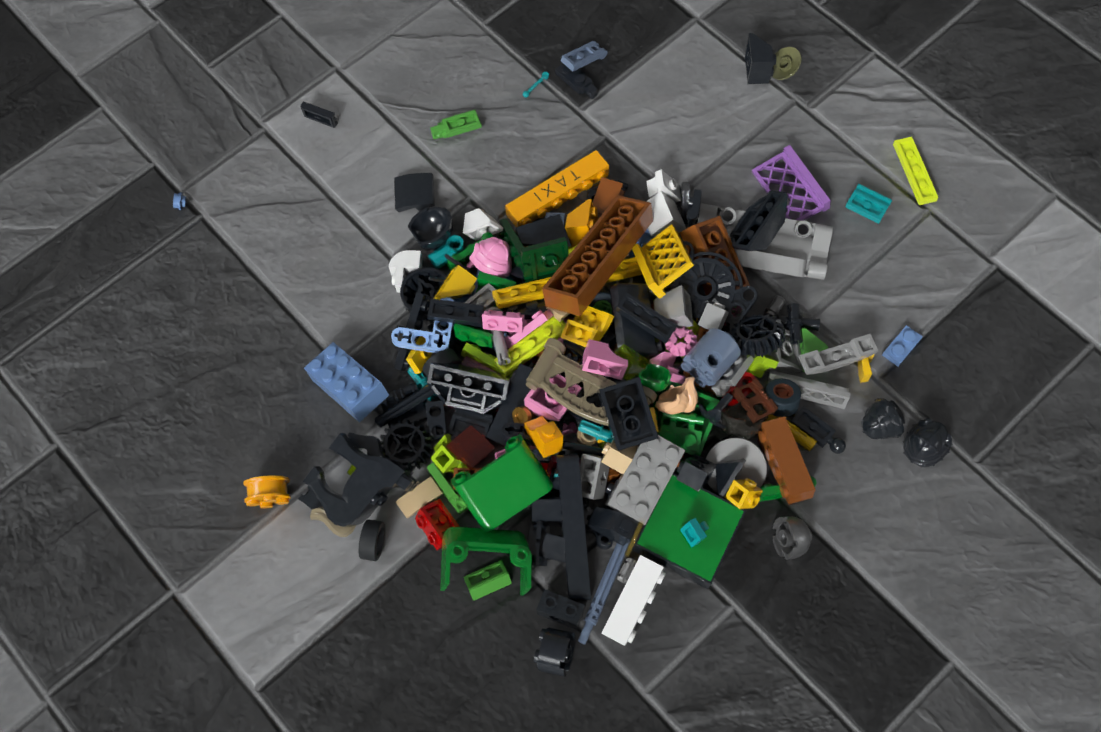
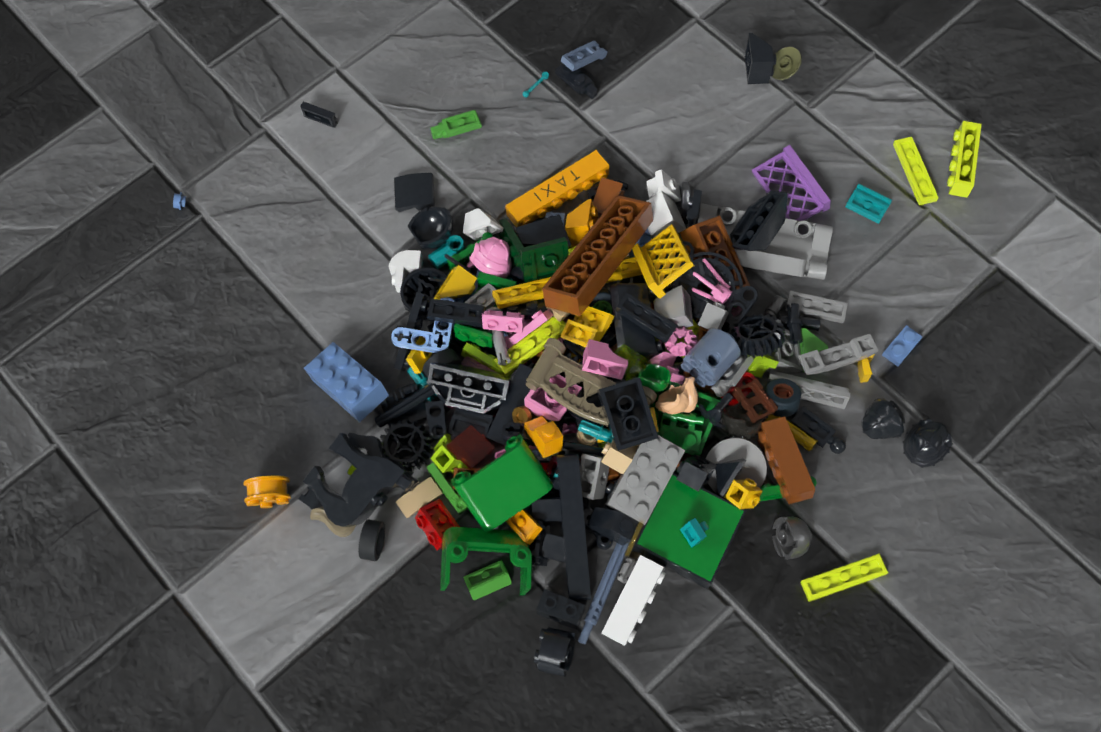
(525, 526): none -> light orange hinge
(720, 292): none -> bright pink plant
(818, 306): none -> light grey plate
(844, 577): none -> neon yellow tile
(964, 159): none -> neon yellow brick

